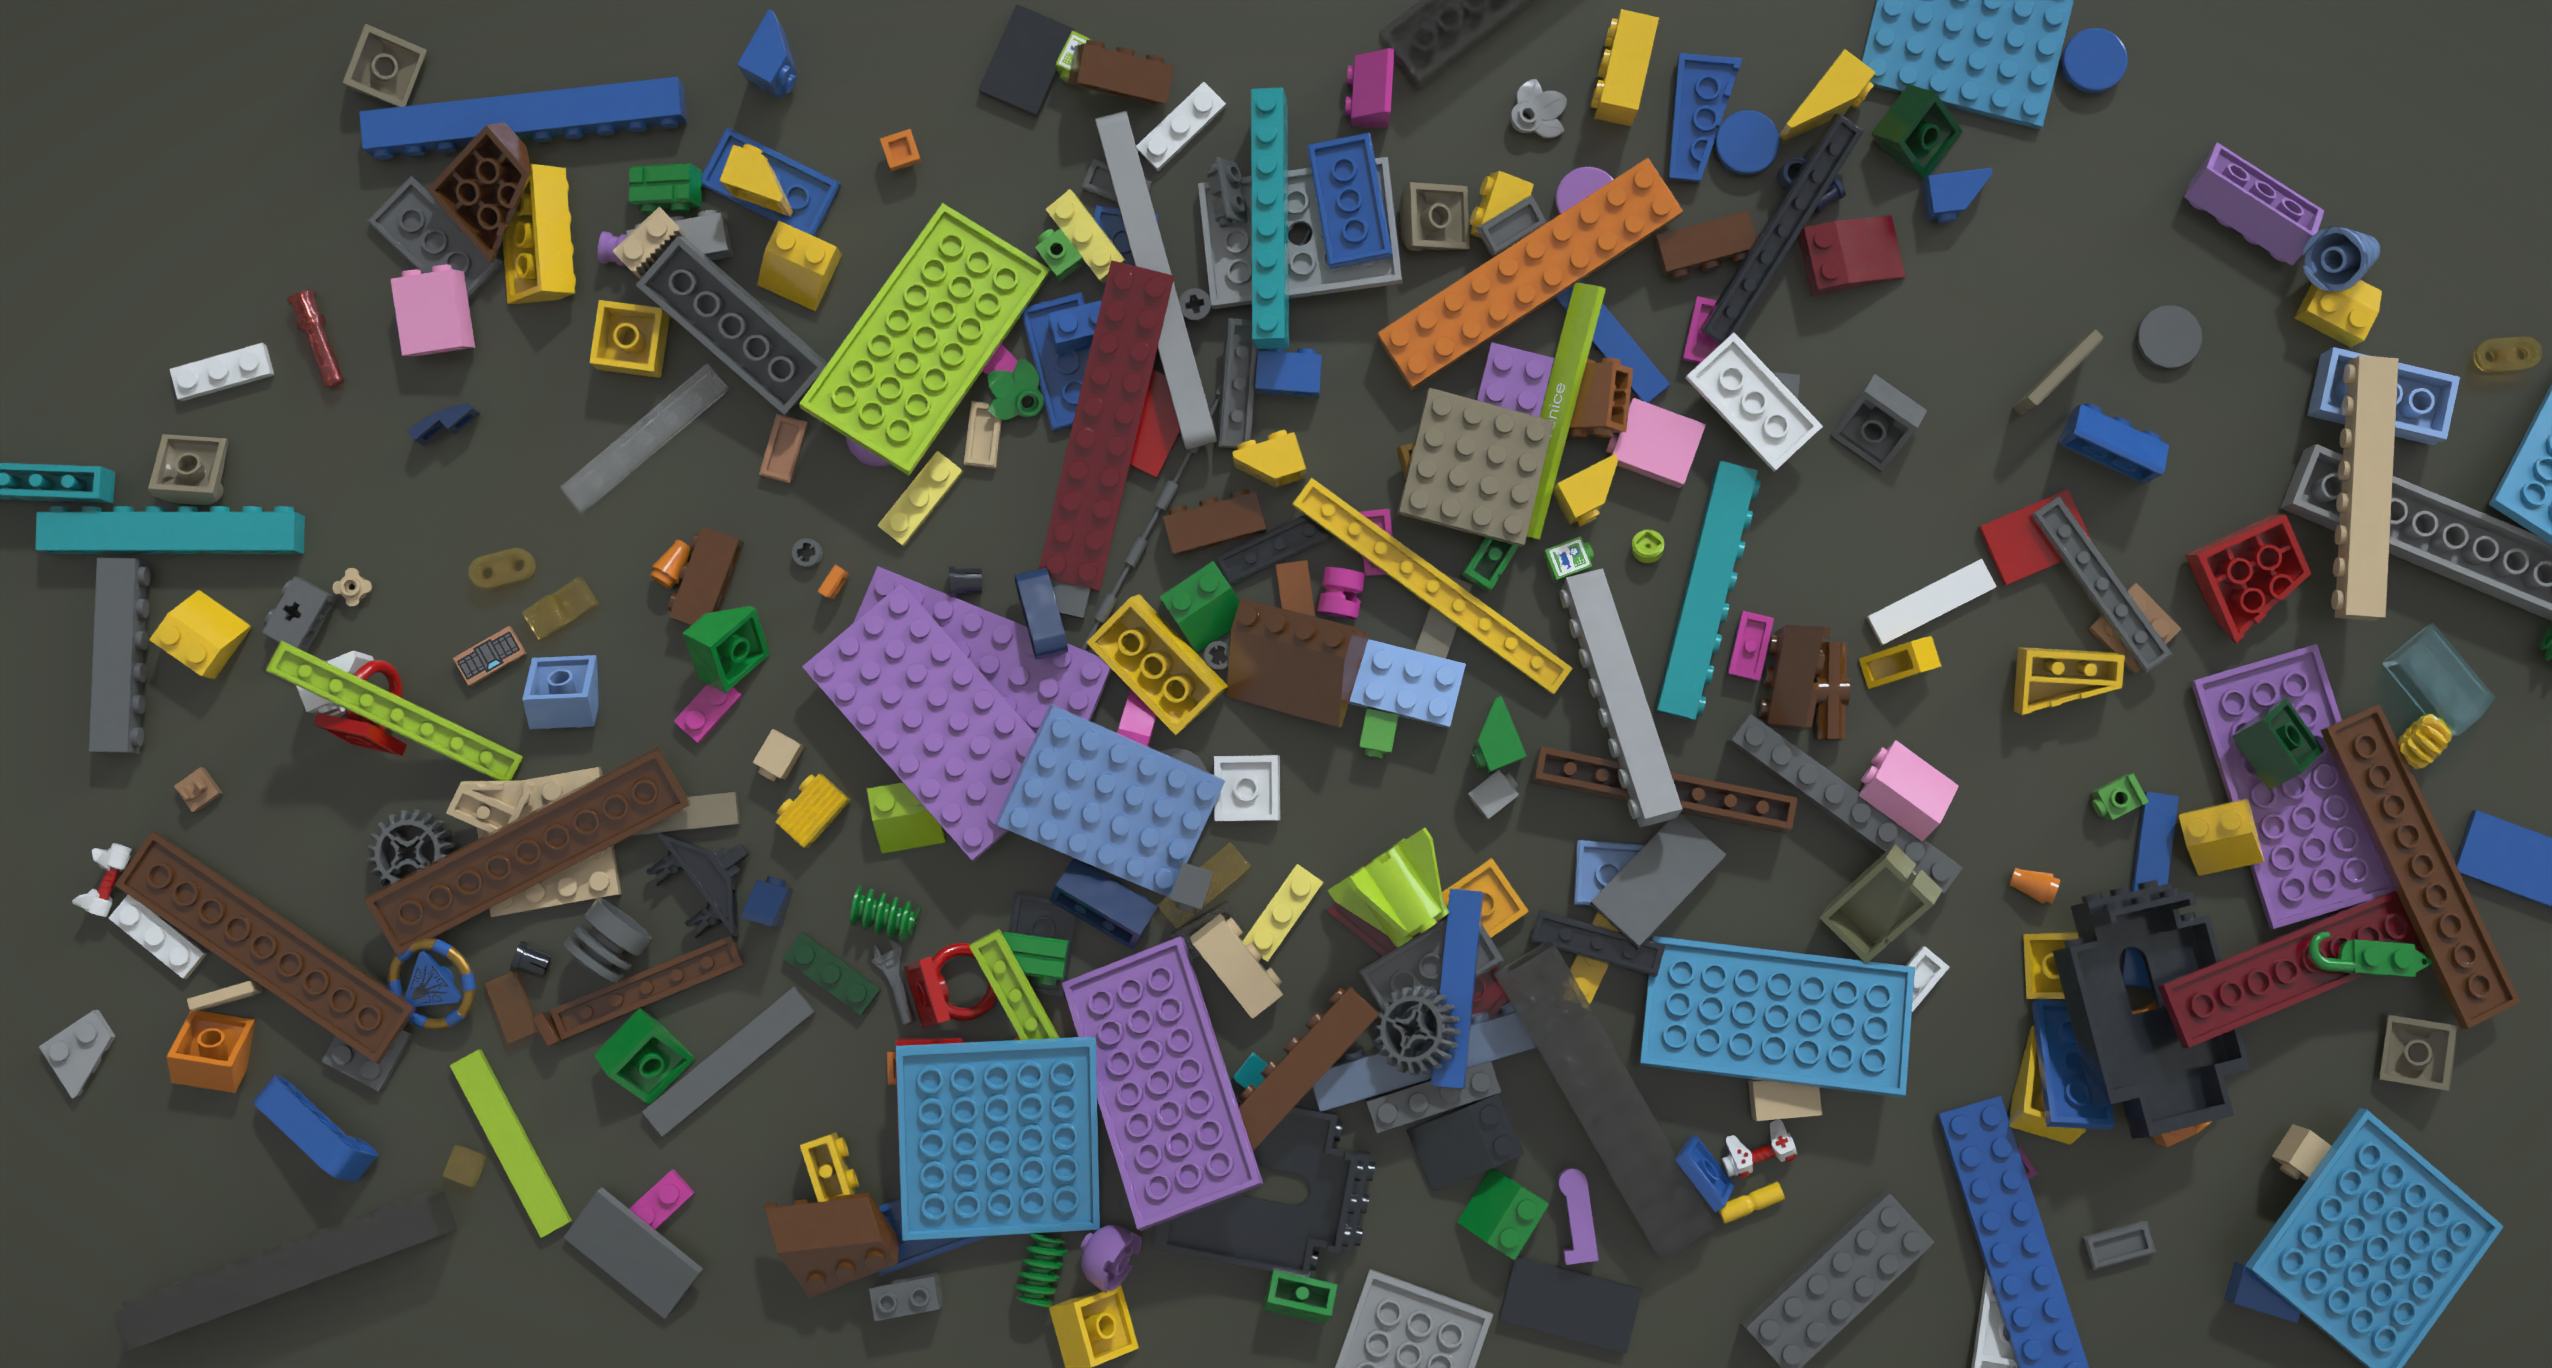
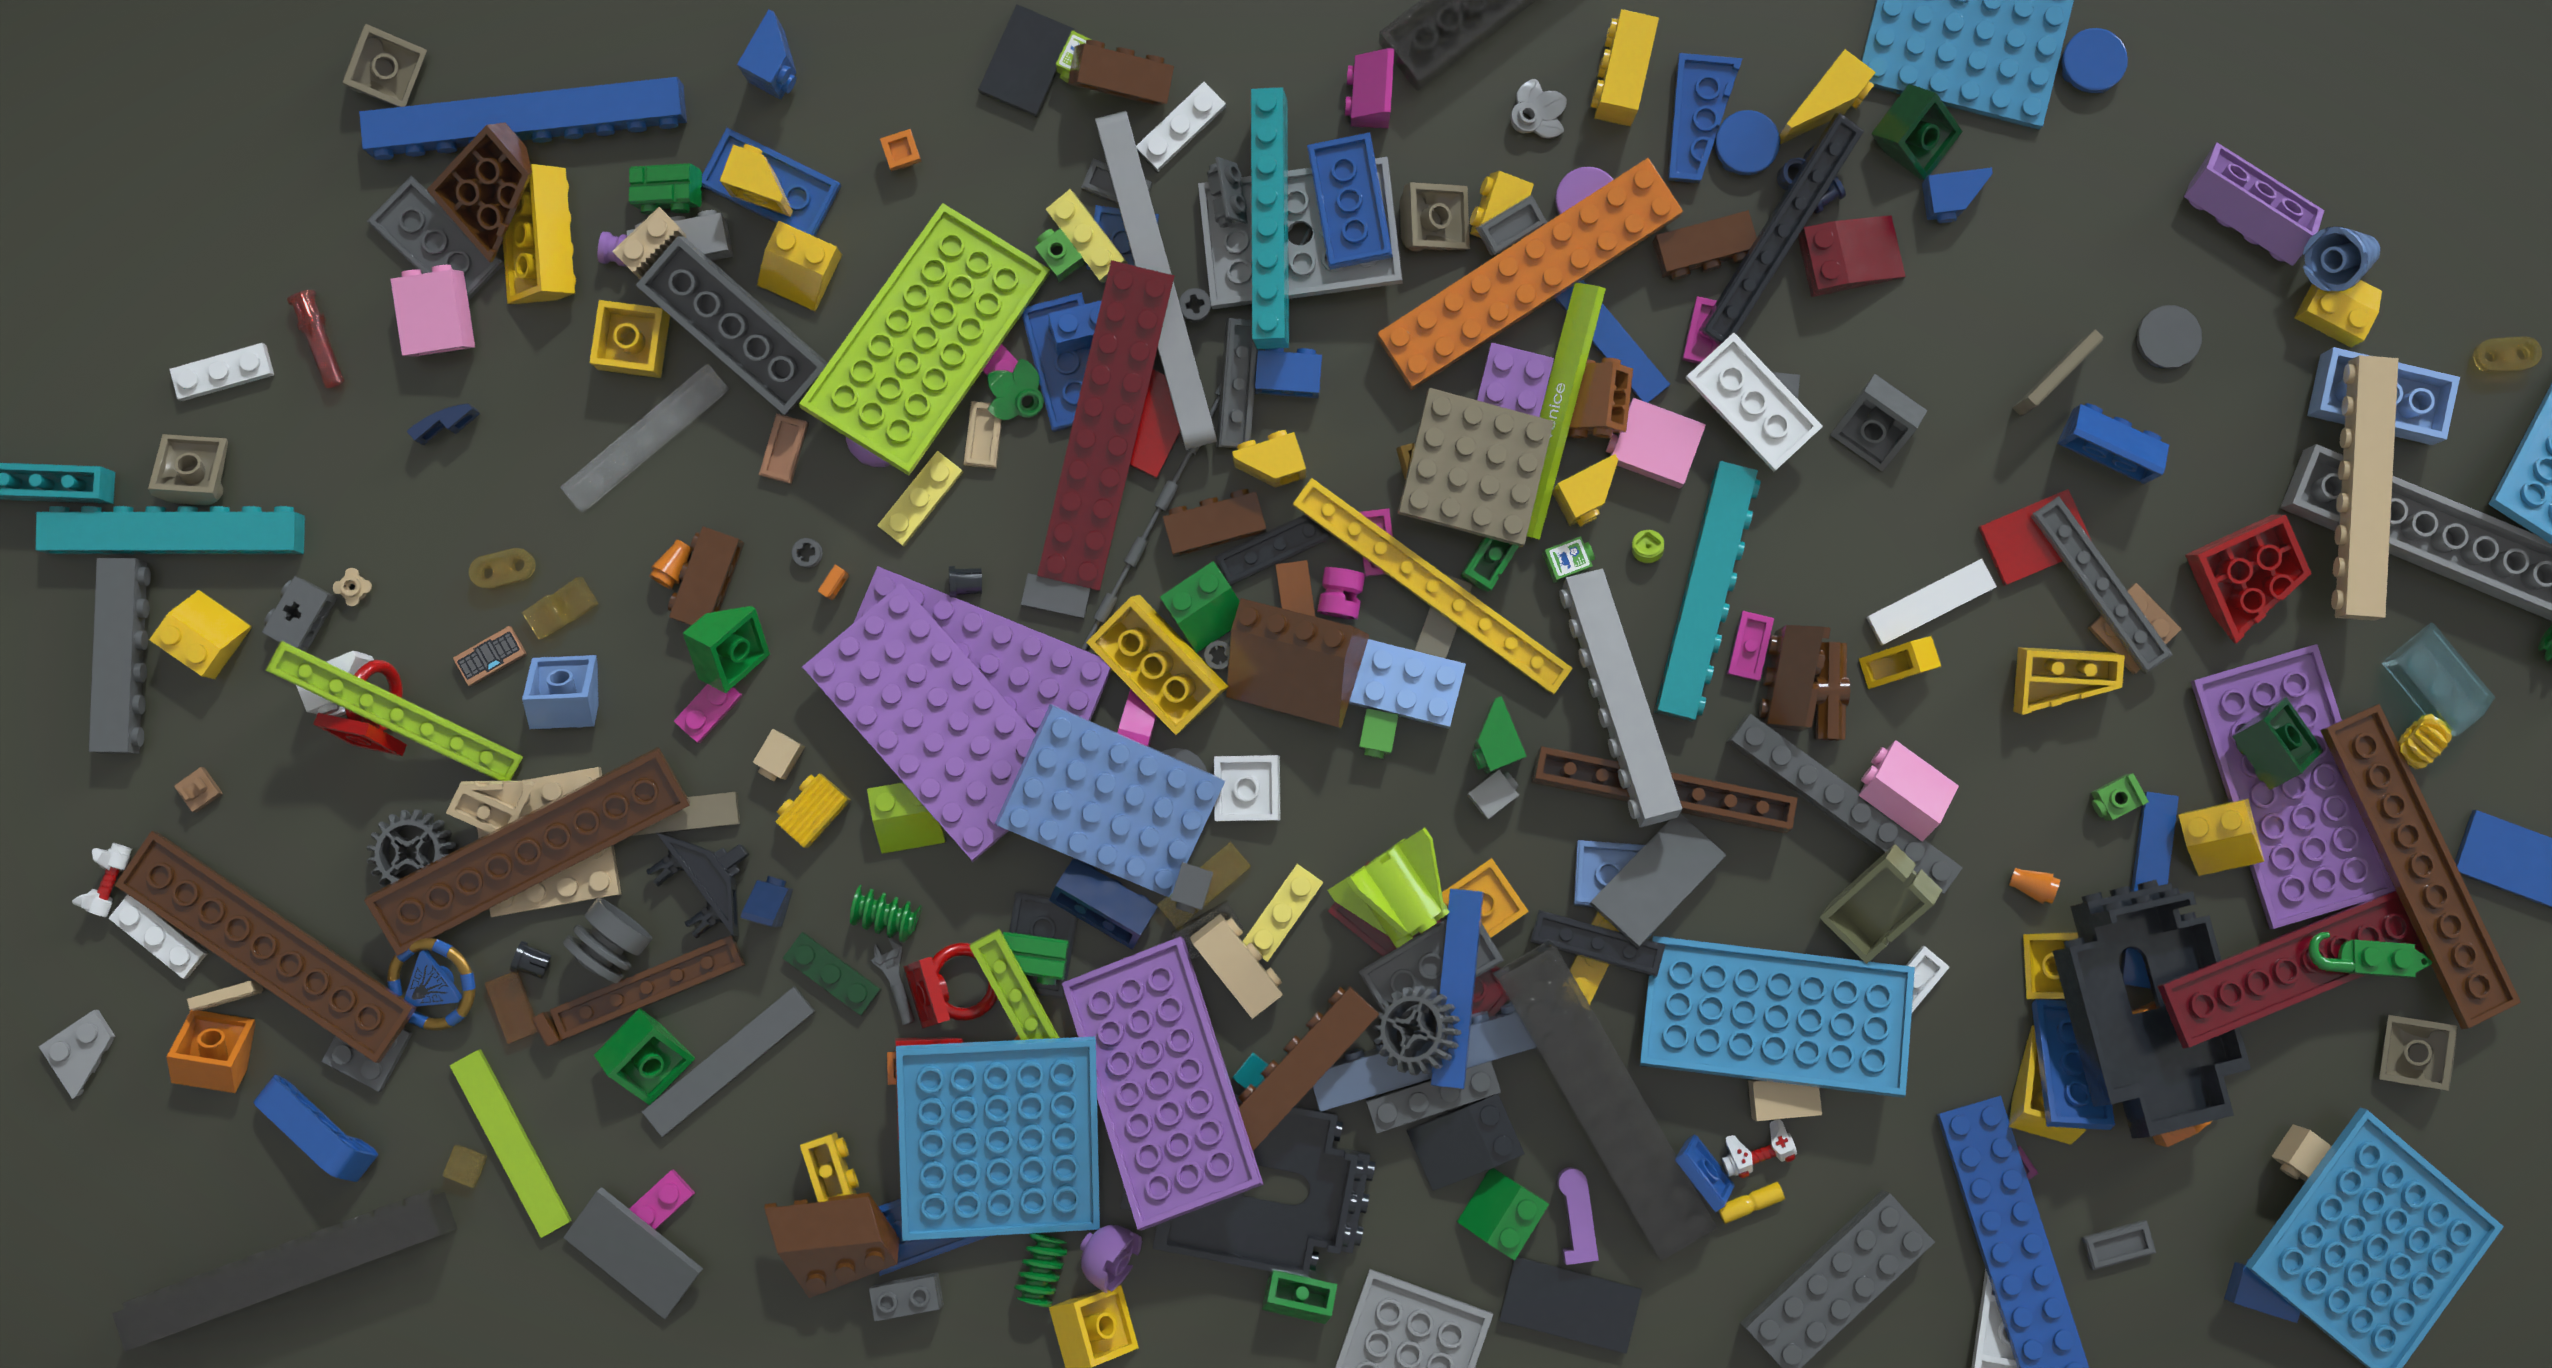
(1041, 613): dark blue beam -> none

